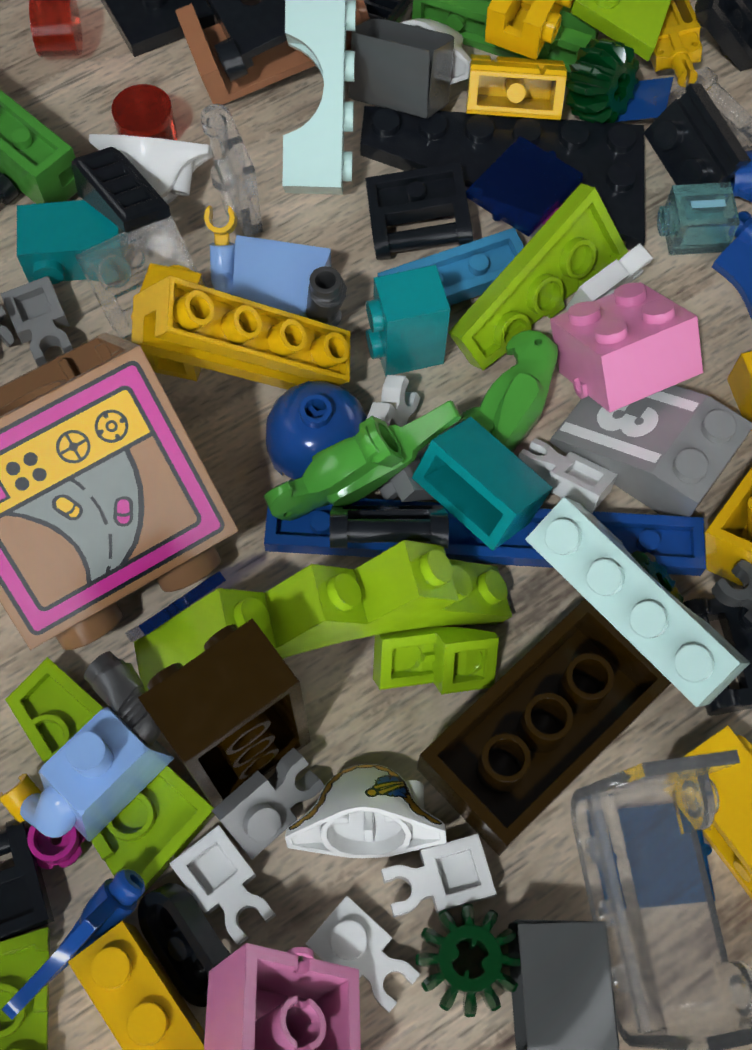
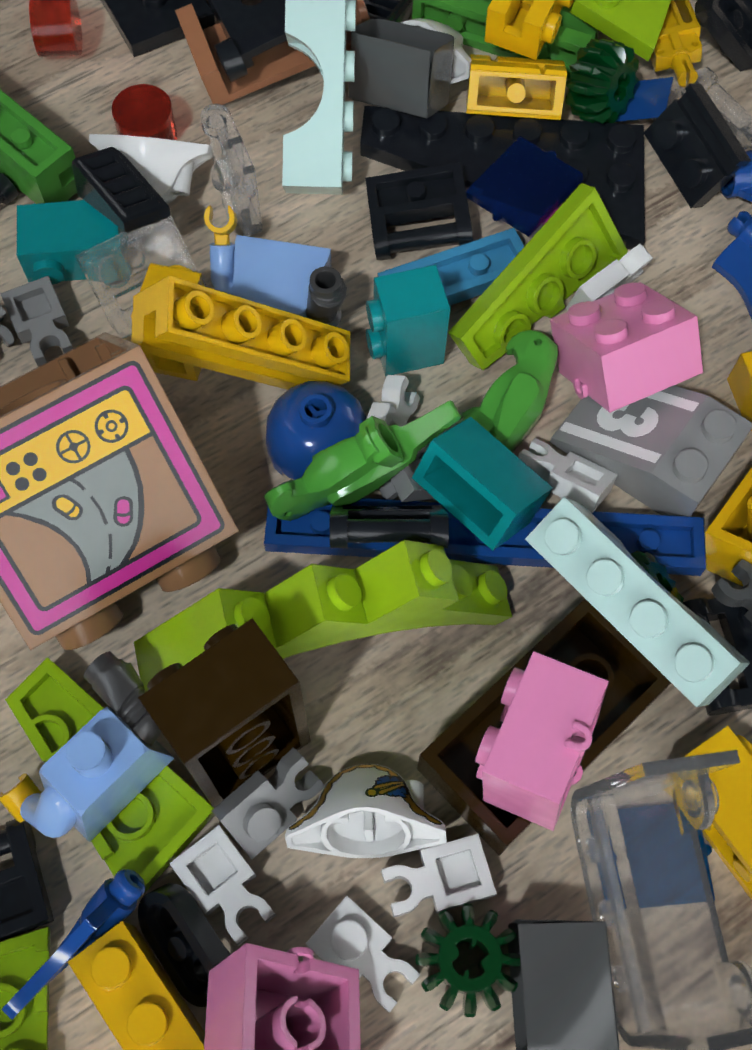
(52, 855): dark pink plate -> none
(175, 606): clear blue piece -> none
(440, 655): lime slope -> none
(541, 740): none -> bright pink brick
(698, 218): clear light blue brick -> none

